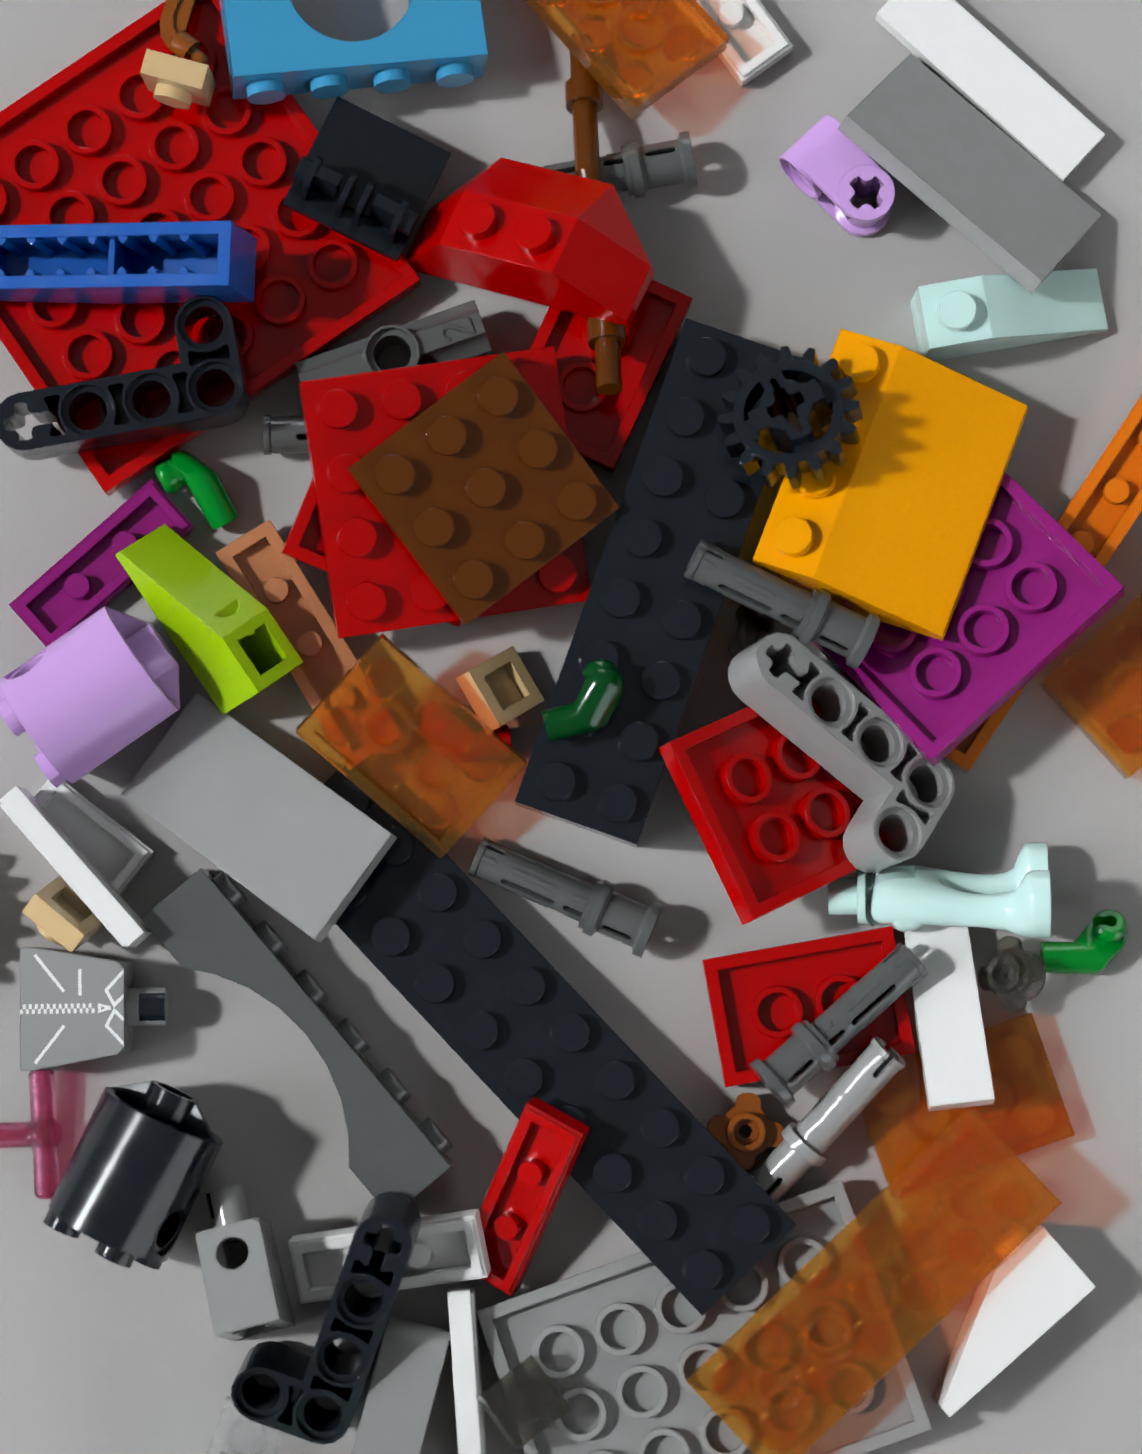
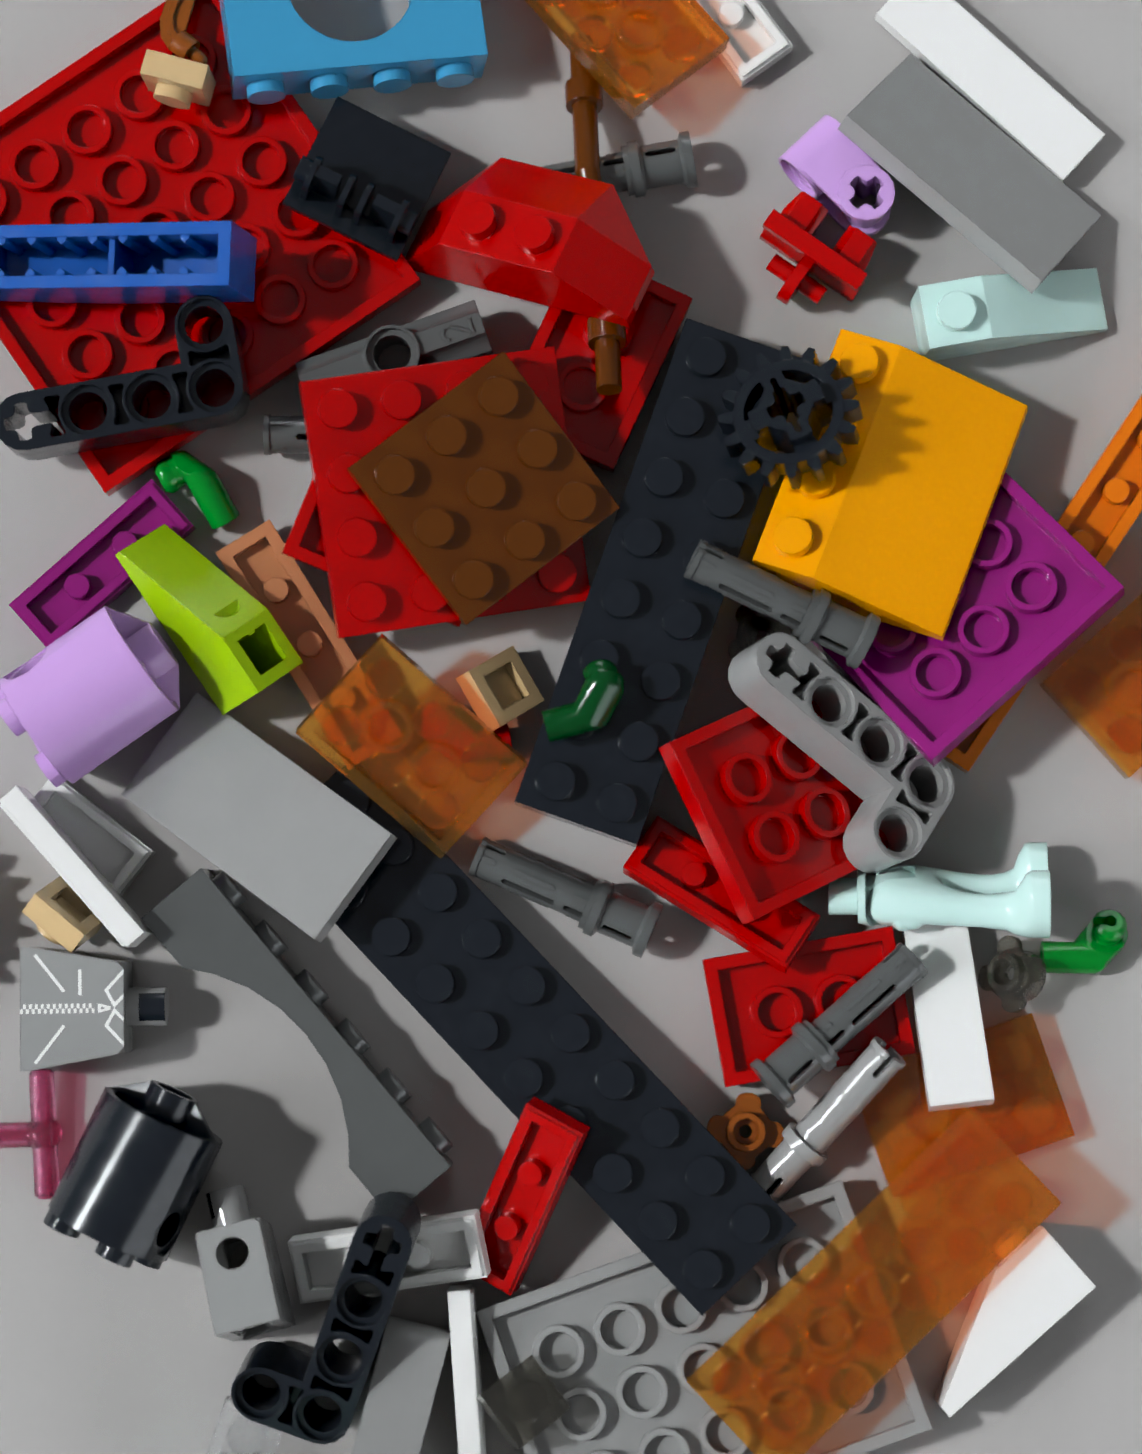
(684, 874): none -> red tile
(793, 237): none -> red hips

